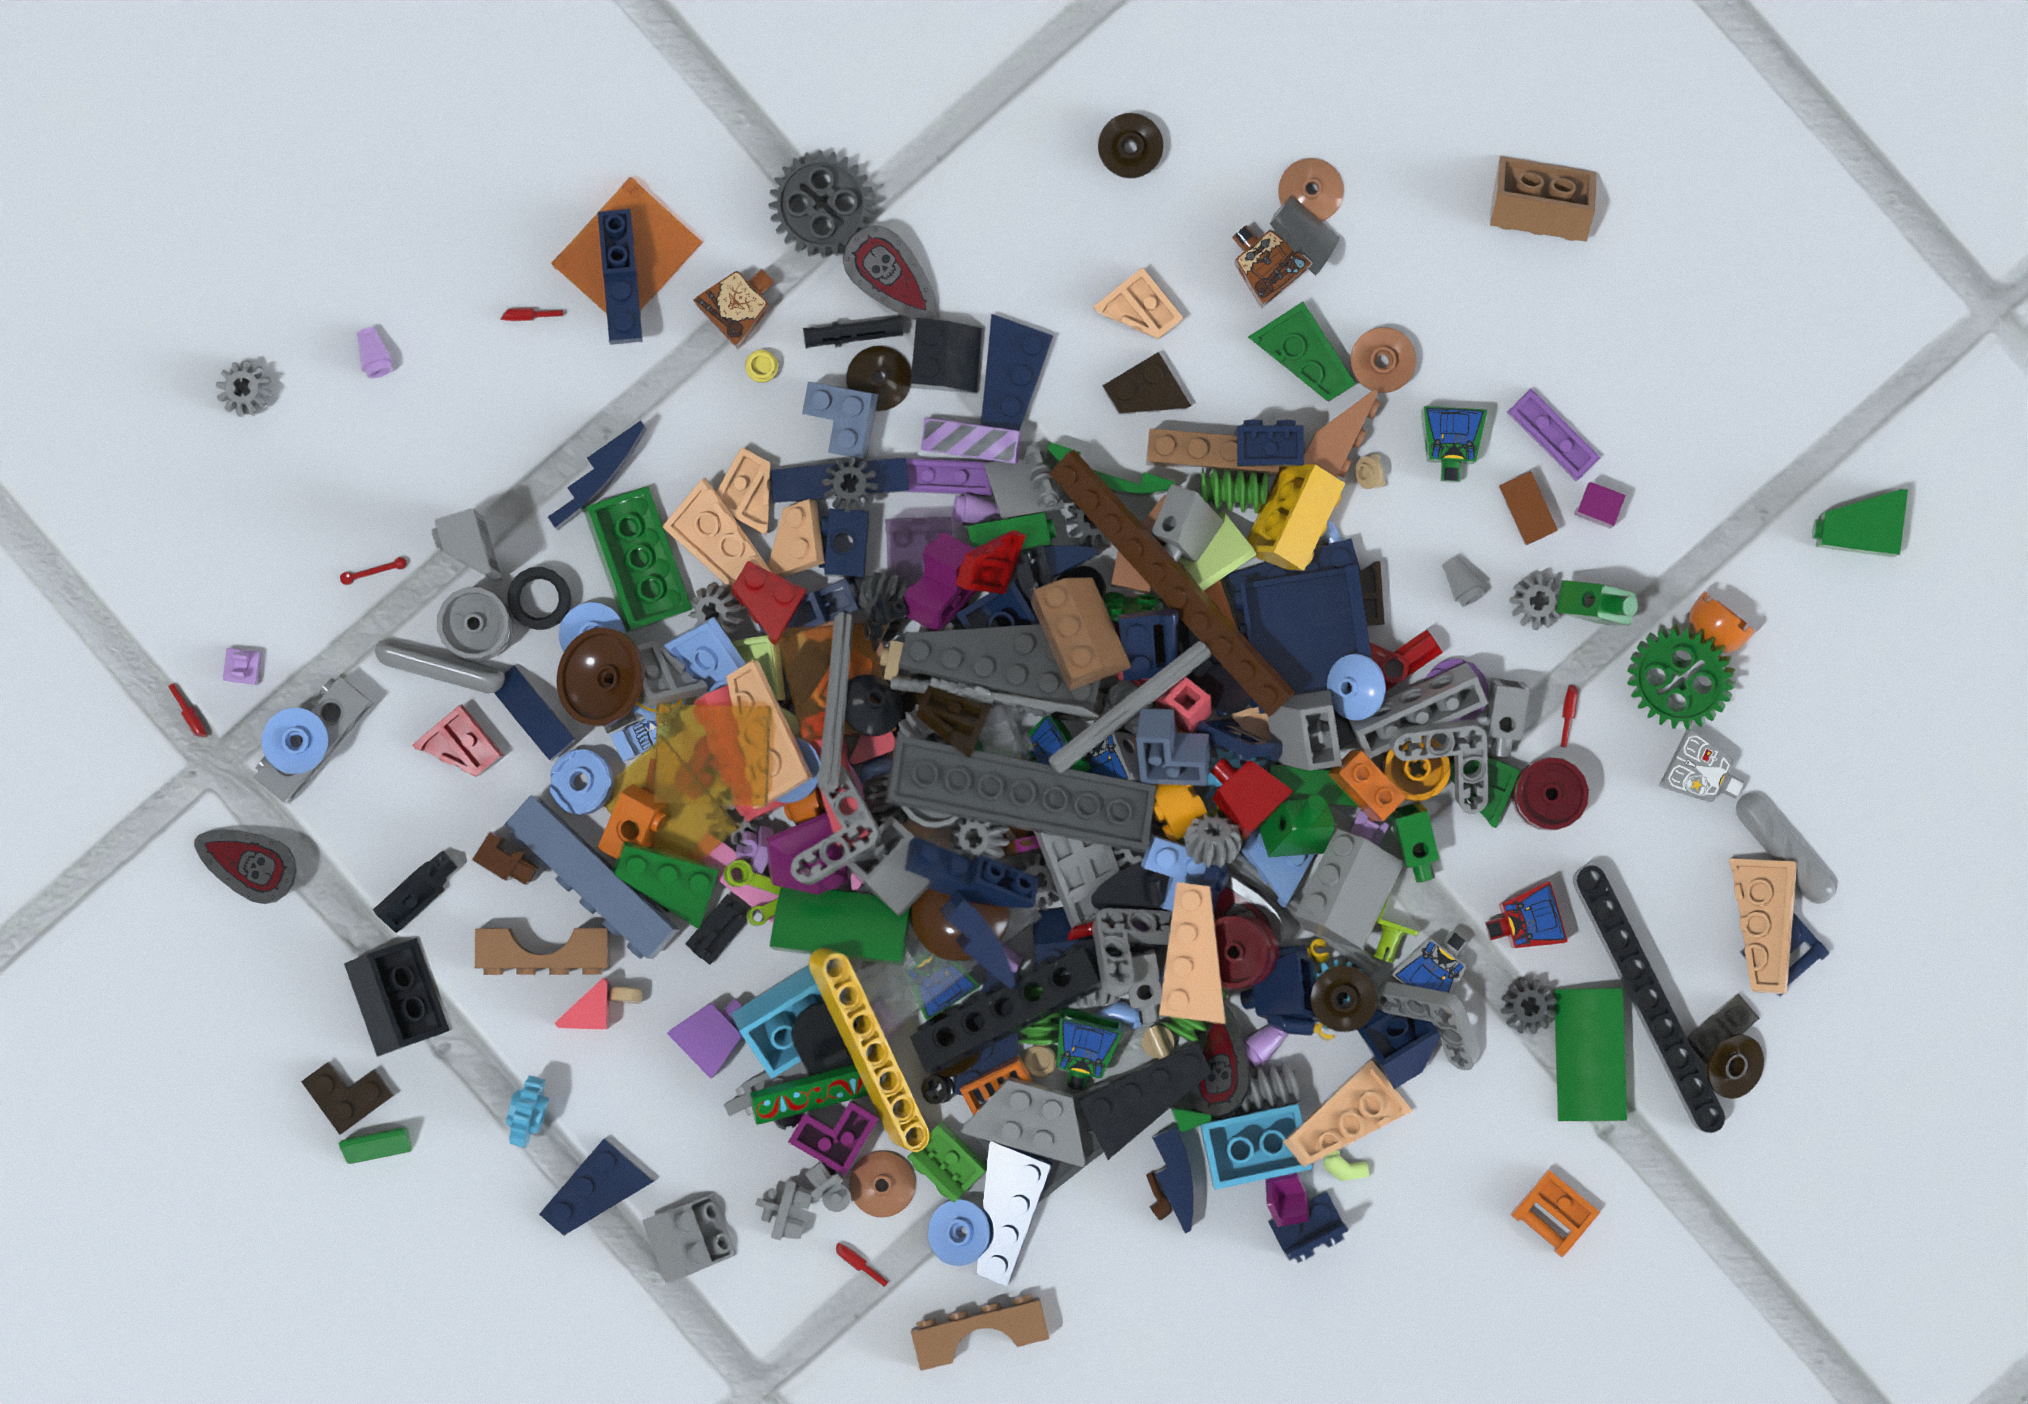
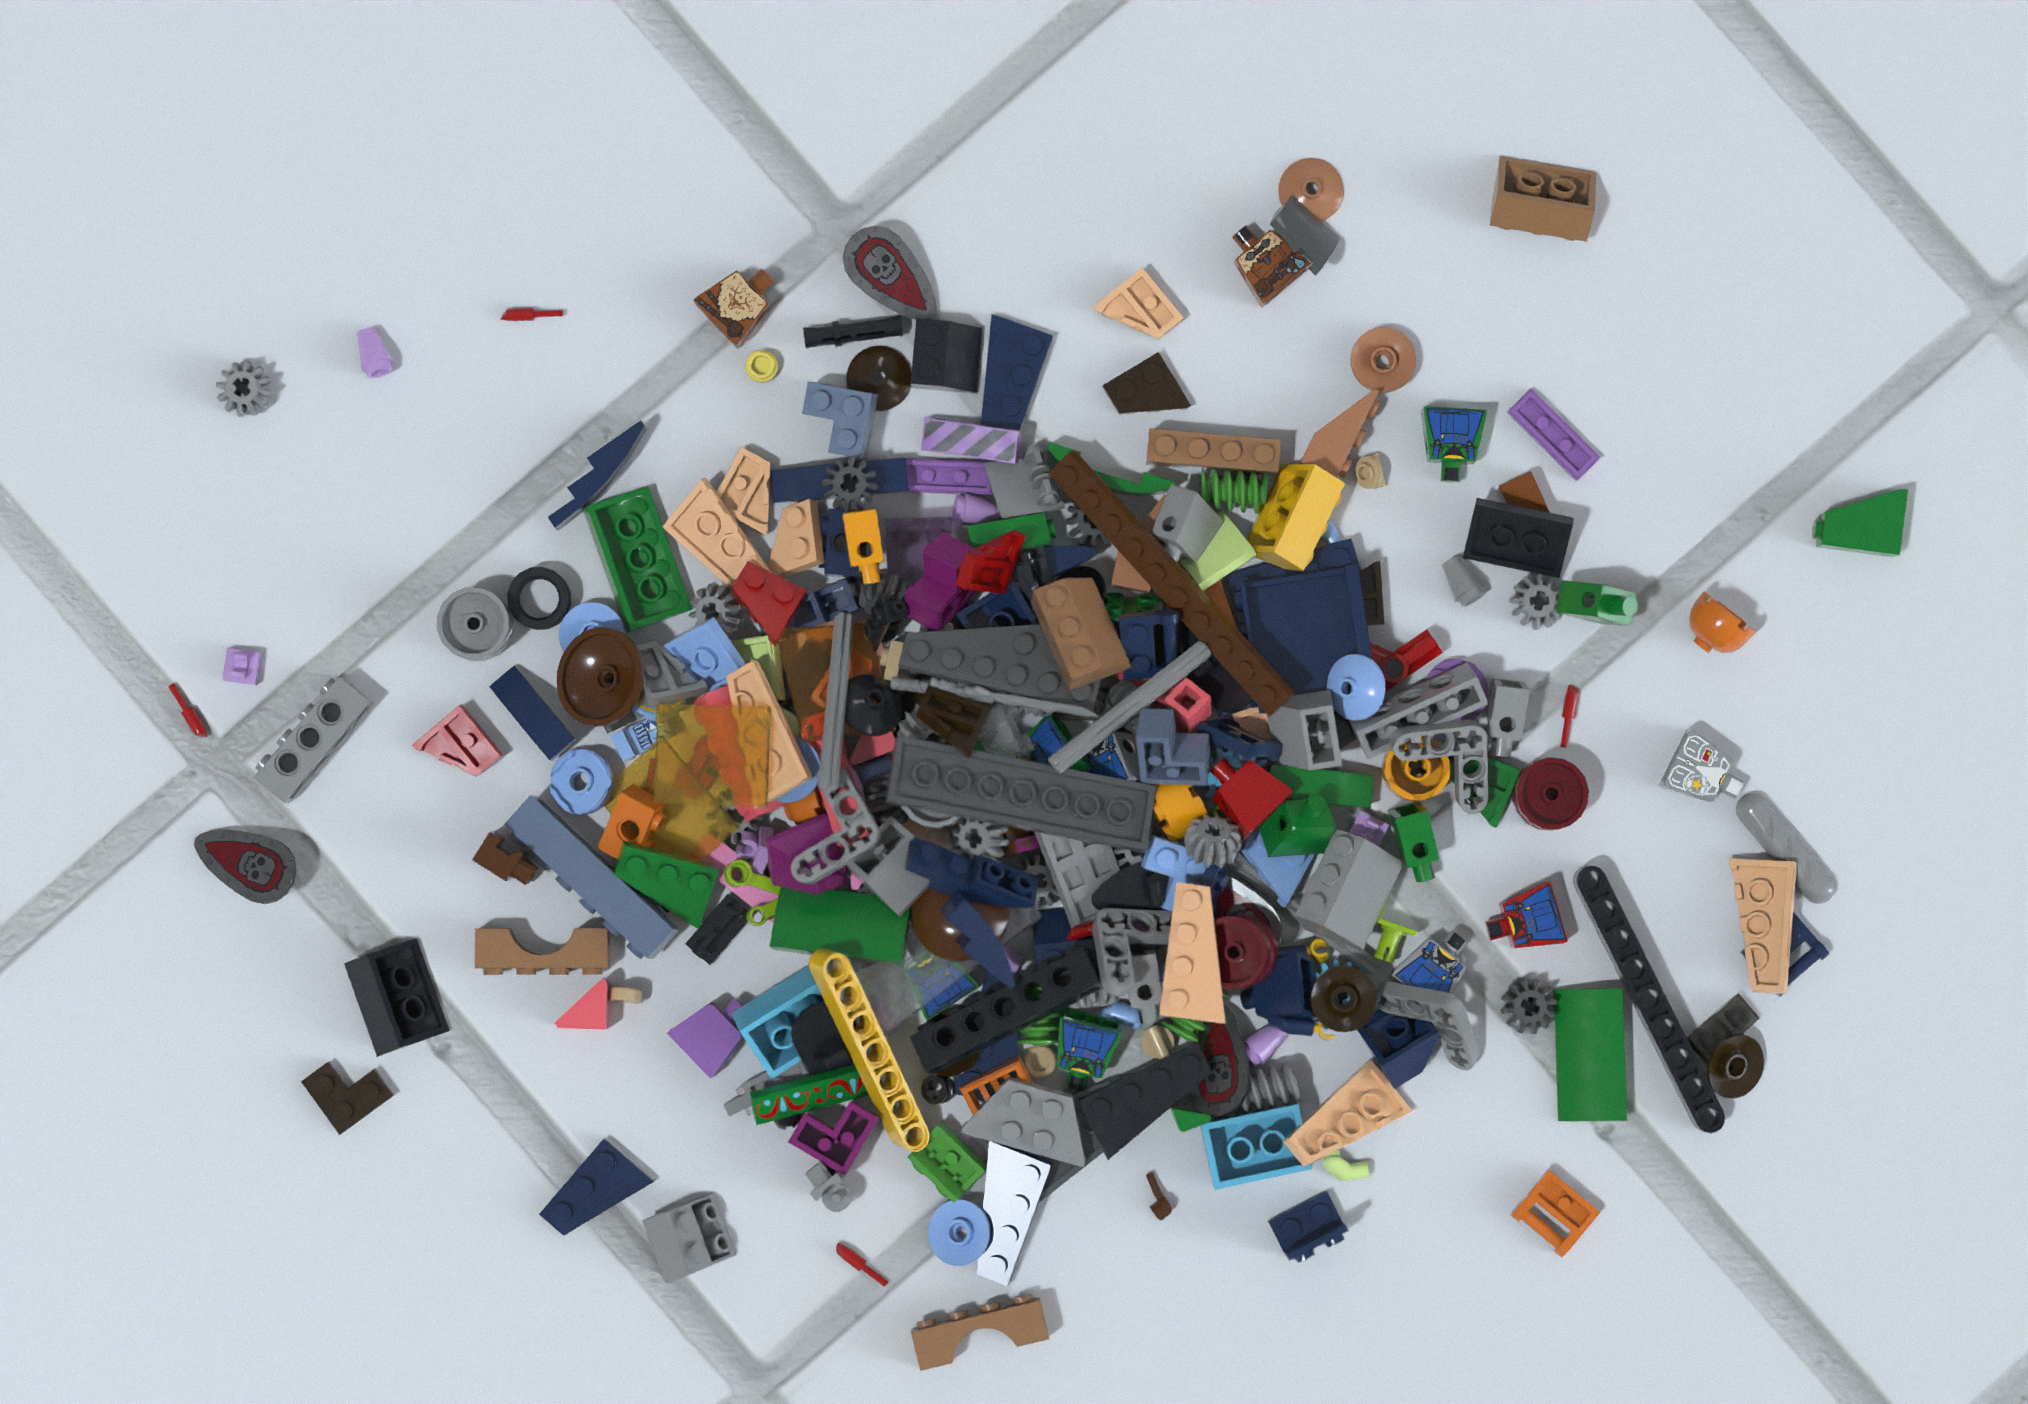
(278, 736): light blue dish -> none
(347, 578): red hinge -> none
(376, 1145): green slope -> none
(415, 892): black hinge -> none
(439, 666): light grey piece -> none
(468, 541): light grey slope -> none
(527, 1111): medium azure gear -> none
(620, 276): dark blue slope -> none
(659, 243): clear orange piece -> none
(785, 1225): light grey hips -> none
(842, 183): dark grey gear -> none
(864, 527): none -> light orange torso
(882, 1166): nougat dish -> none
(1134, 129): dark brown dish -> none
(1176, 1176): dark blue slope -> none
(1270, 444): dark blue bracket -> none
(1287, 1199): magenta panel -> none
(1305, 351): green wing -> none
(1367, 785): orange brick -> none
(1518, 537): none -> black plate
(1600, 505): magenta panel -> none
(1662, 654): green gear -> none

